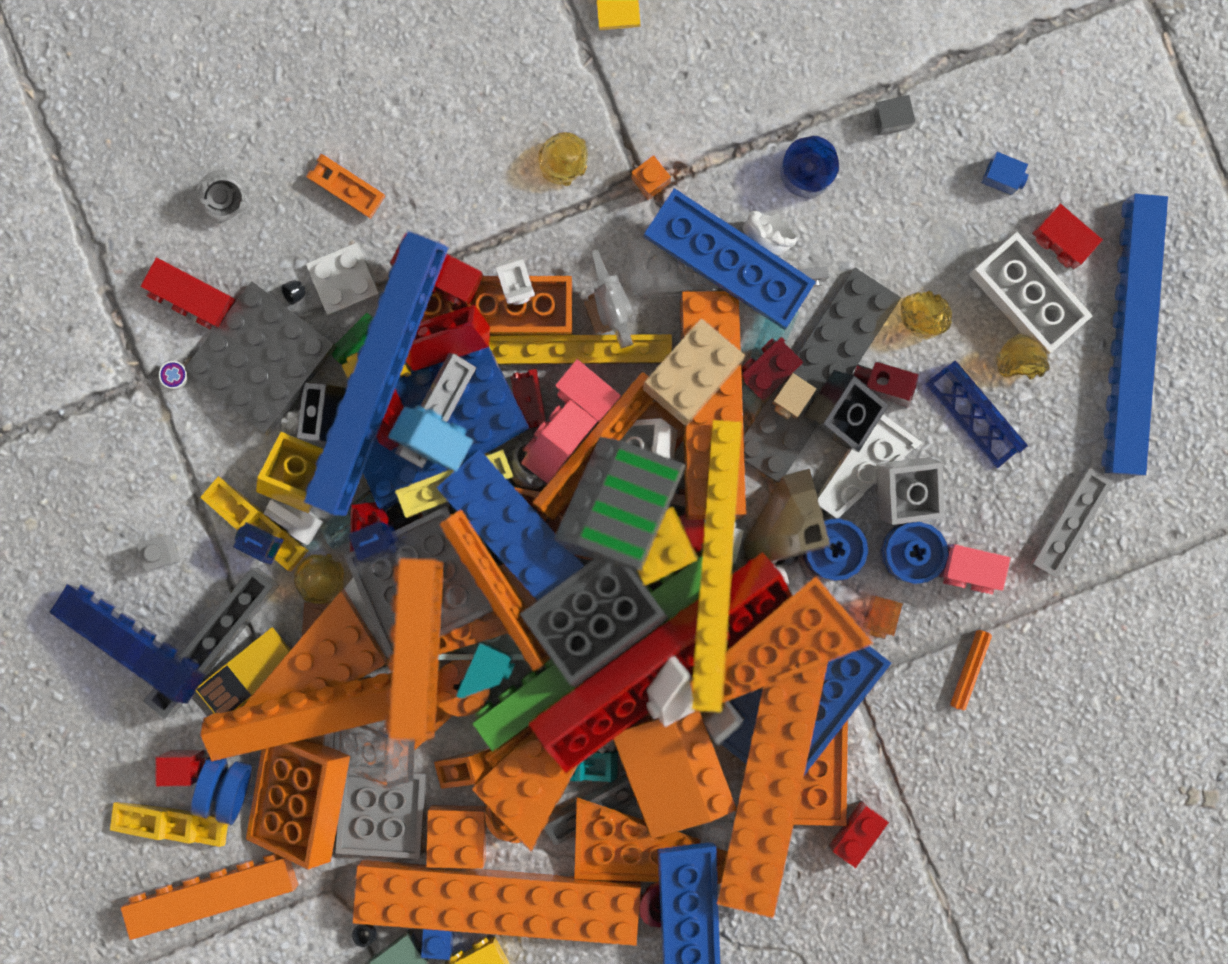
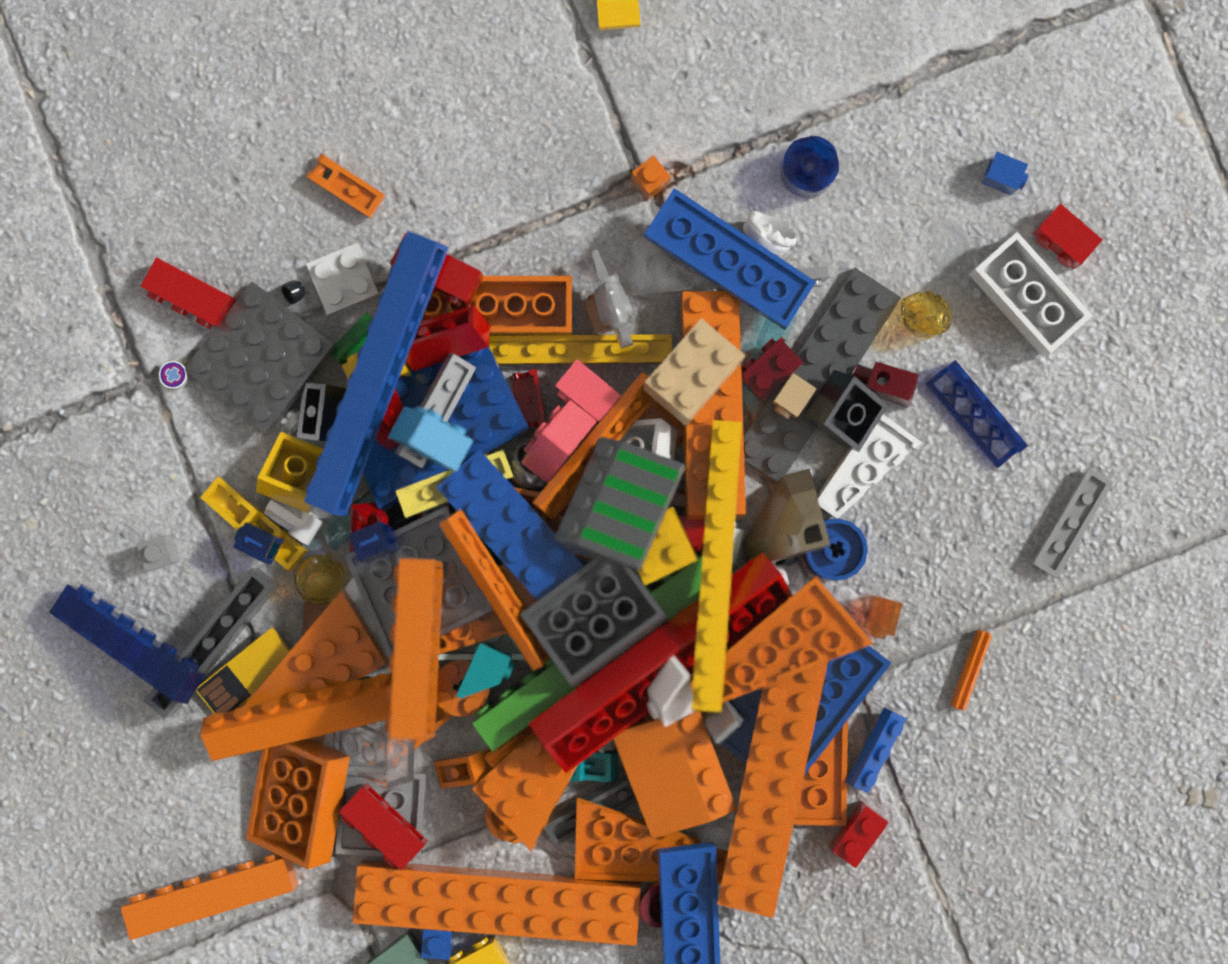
(166, 823): yellow slope -> none
(179, 767): red brick -> none
(221, 195): light grey hair -> none
(221, 790): blue wheel -> none
(364, 940): black hinge -> none
(383, 827): none -> red brick
(456, 837): orange brick -> none
(515, 281): white bracket -> none
(563, 158): clear yellow hair -> none
(876, 750): none -> blue plate
(892, 115): dark grey brick -> none
(910, 490): light grey brick -> none
(930, 557): blue wheel -> none
(975, 567): coral brick -> none
(1022, 357): clear yellow hair -> none
(1135, 335): blue brick -> none

